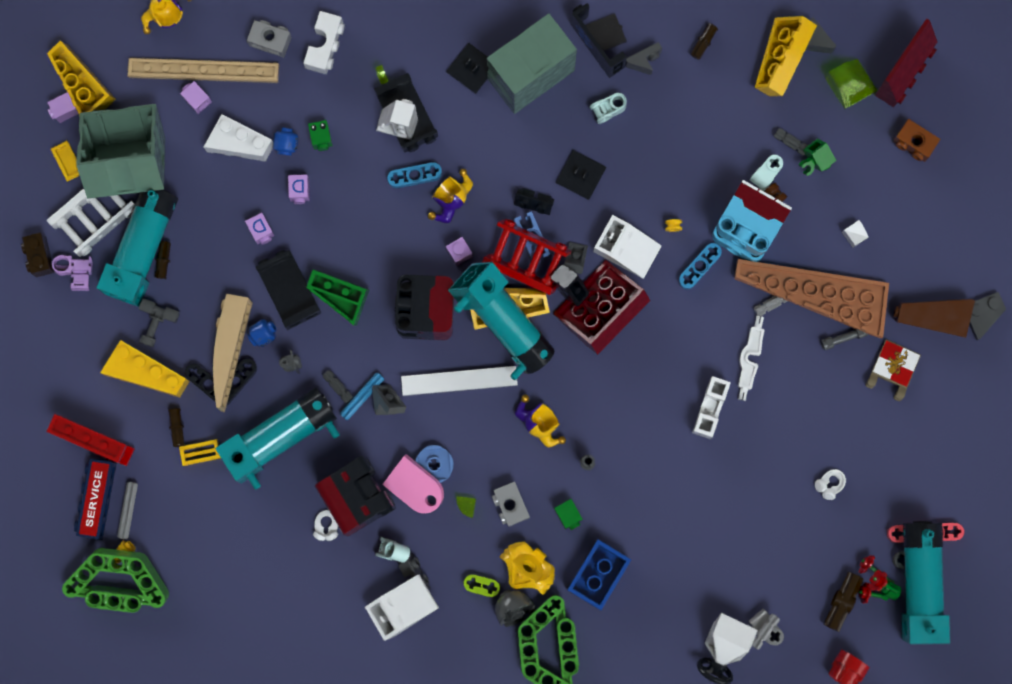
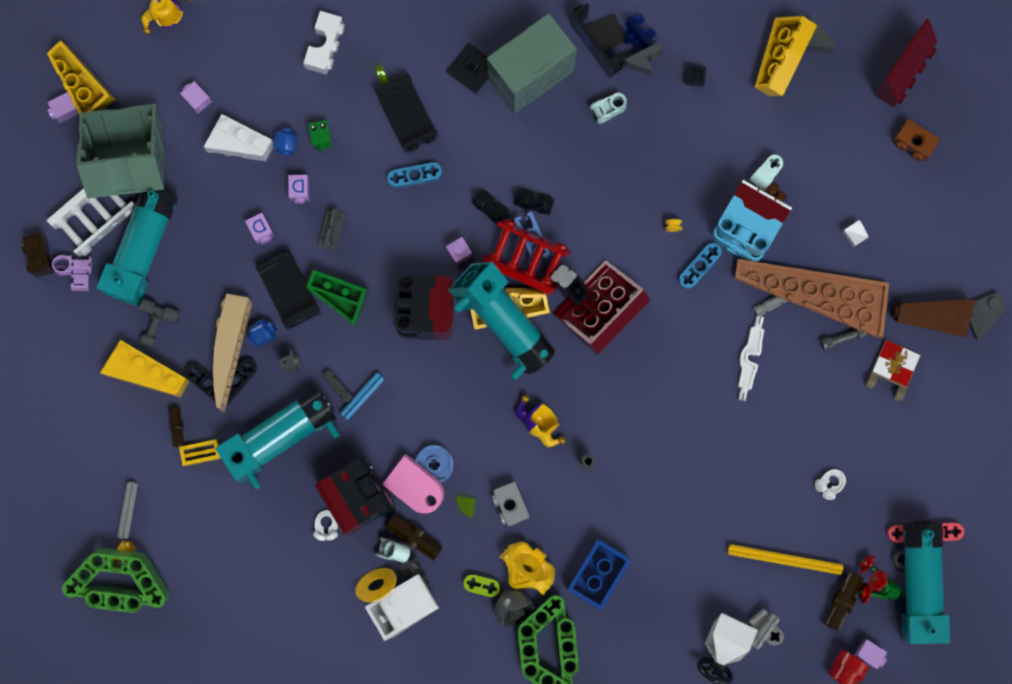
(66, 160): yellow tile -> none
(90, 440): red fence -> none
(95, 499): brick -> none
(162, 260): dark brown axle -> none
(203, 70): tan tile -> none
(276, 46): light grey brick -> none
(331, 229): none -> dark grey hinge
(362, 588): none -> yellow gear
(386, 400): dark grey slope -> none
(398, 119): white wedge -> none
(414, 537): none -> dark brown piece
(451, 196): piece -> none
(458, 381): white tile -> none
(484, 202): none -> black hinge
(568, 515): green brick -> none
(576, 259): dark grey slope -> none
(581, 175): black piece -> none
(627, 247): white slope -> none
(636, 35): none -> clear blue hips
(695, 75): none -> black plate
(704, 41): dark brown axle -> none
(711, 407): white arch -> none
(785, 559): none -> yellow axle
(790, 141): dark grey axle -> none
(818, 157): green brick -> none
(850, 83): clear neon green slope -> none
(871, 654): none -> lavender brick

